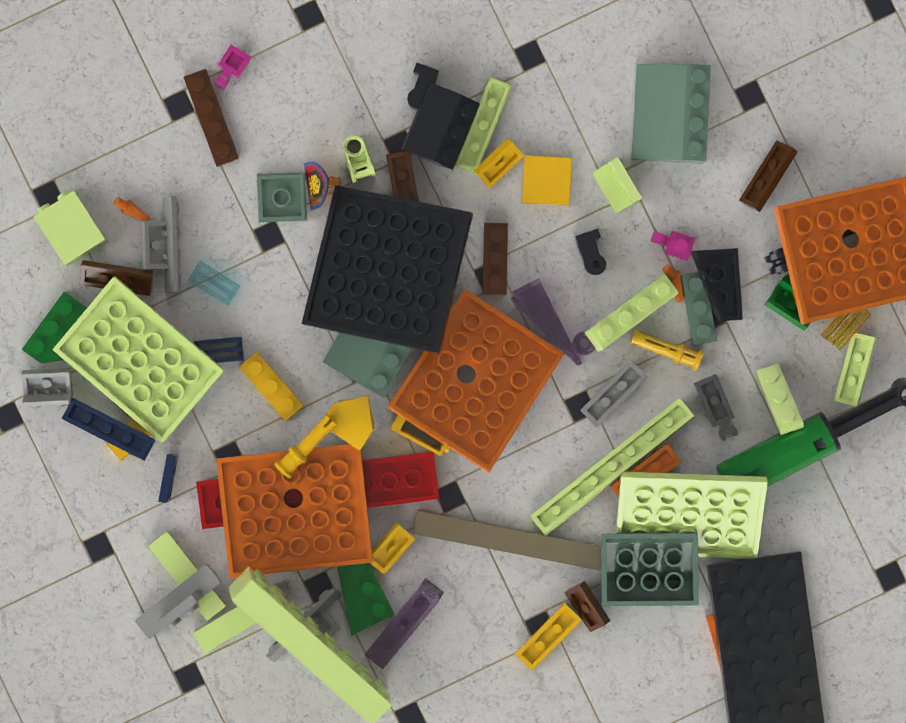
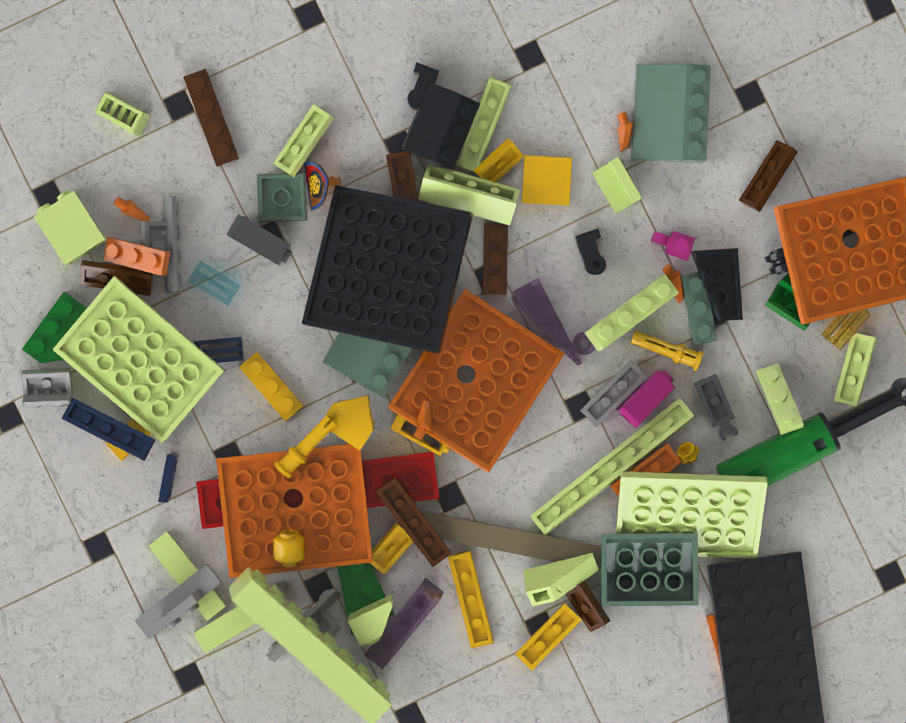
(136, 256): none -> orange plate
(137, 116): none -> yellowish green slope
(232, 63): dark pink plate -> none
(259, 240): none -> dark grey slope
(289, 548): none -> yellow head
(303, 140): none -> yellowish green plate
(358, 160): yellowish green piece -> none
(370, 620): none -> yellowish green slope
(413, 521): none -> reddish brown plate
(424, 420): none -> orange bar
(469, 194): none -> yellowish green brick
(470, 599): none -> yellow tile
(555, 579): none -> yellowish green slope
(624, 131): none -> orange bar
(646, 398): none -> dark pink slope
(687, 453): none -> yellow plate

